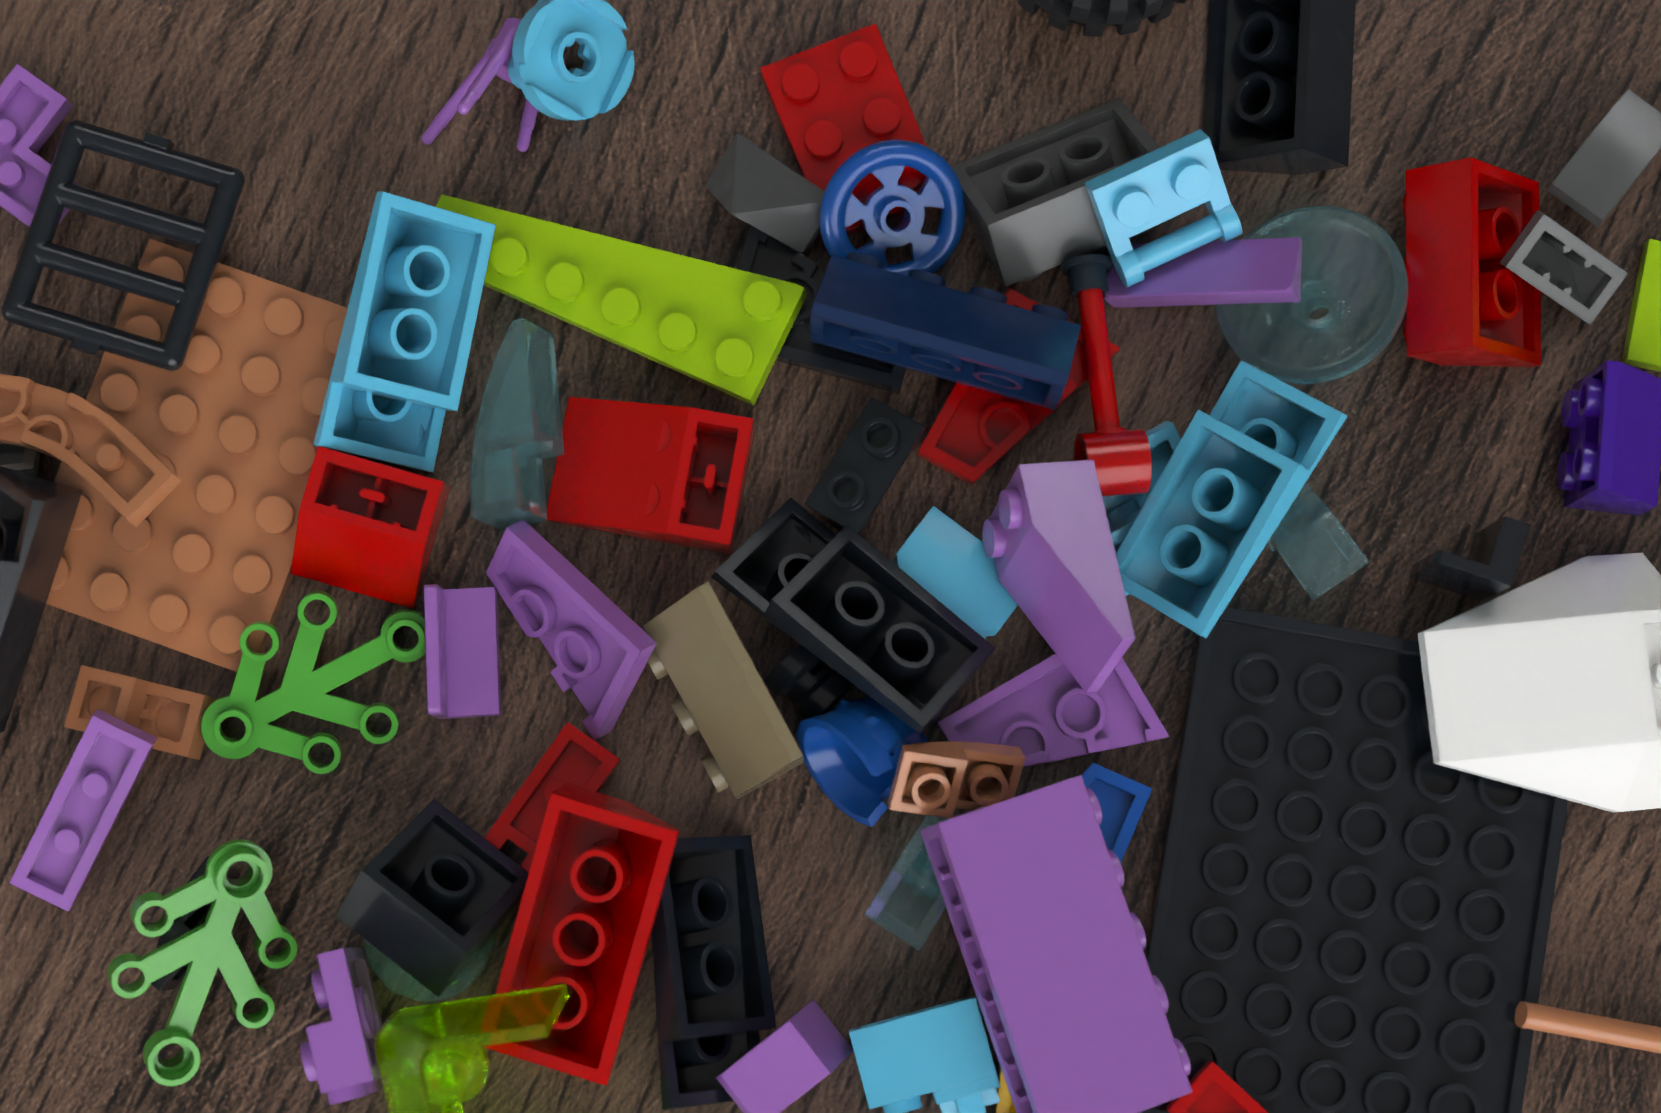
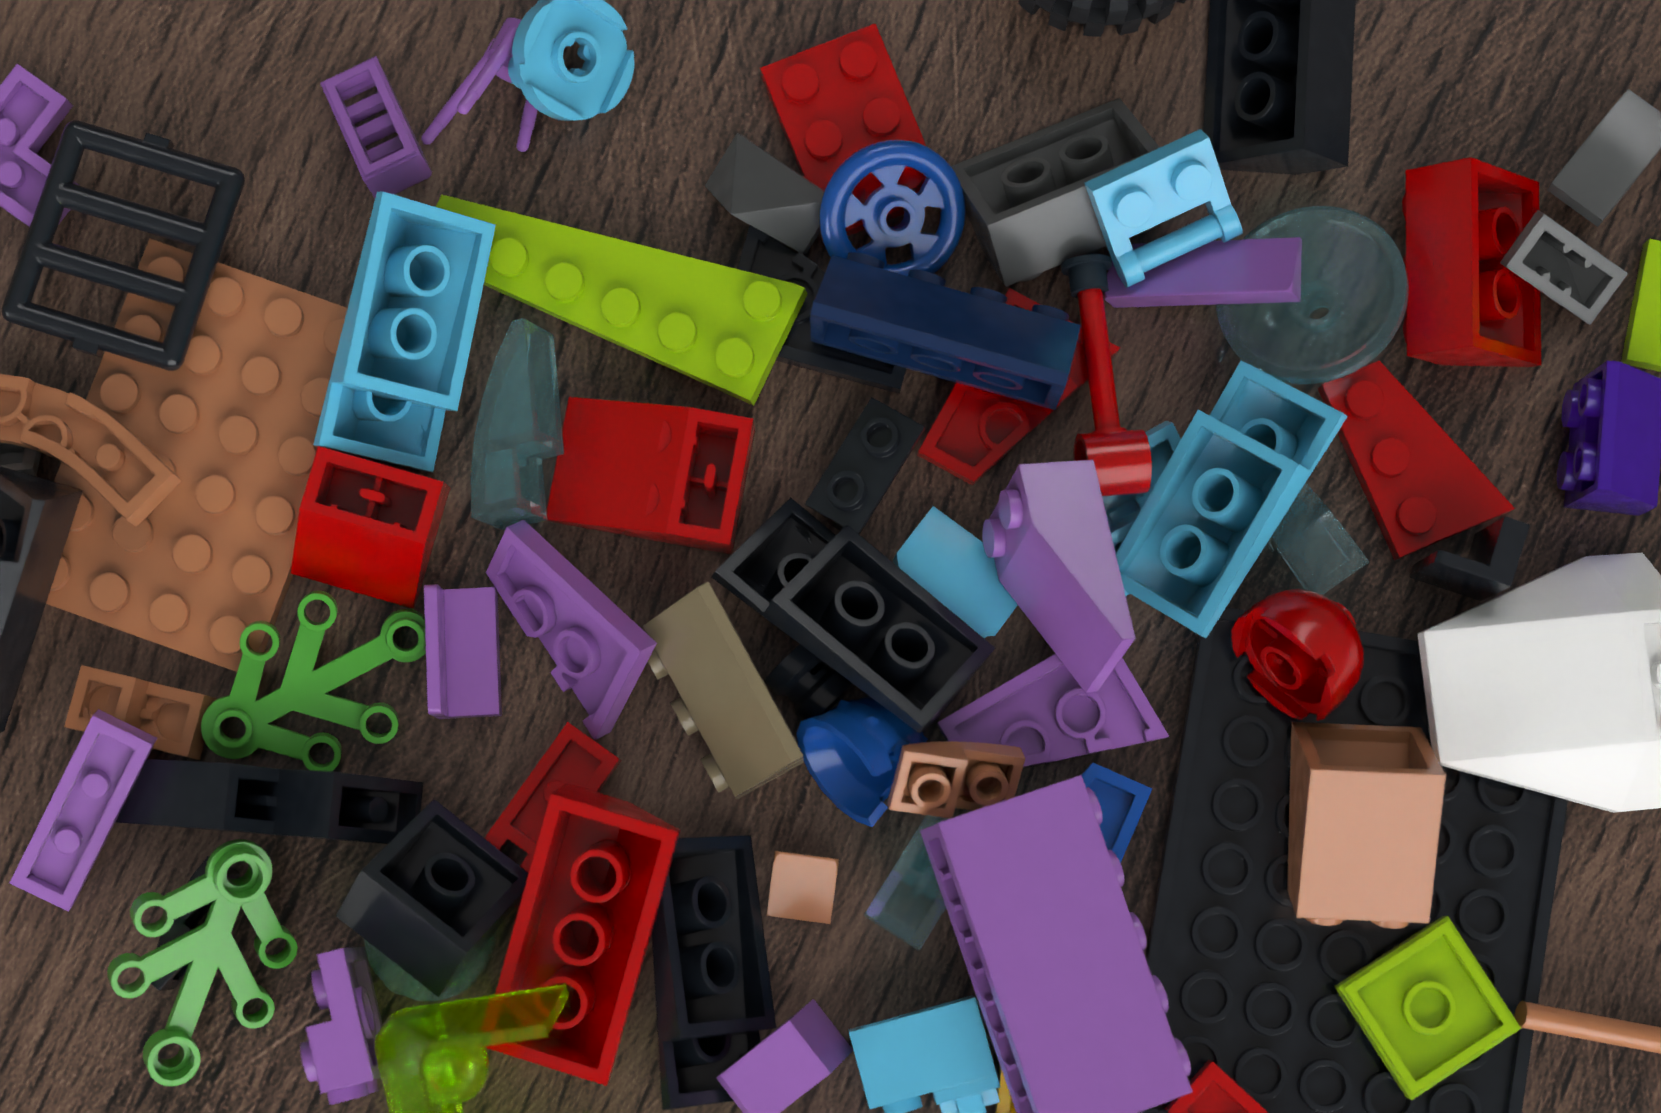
(271, 801): none -> black slope
(394, 163): none -> medium lavender slope
(802, 887): none -> nougat slope
(1301, 651): none -> red cylinder
(1363, 823): none -> nougat slope
(1407, 464): none -> red wing
(1427, 1007): none -> lime plate

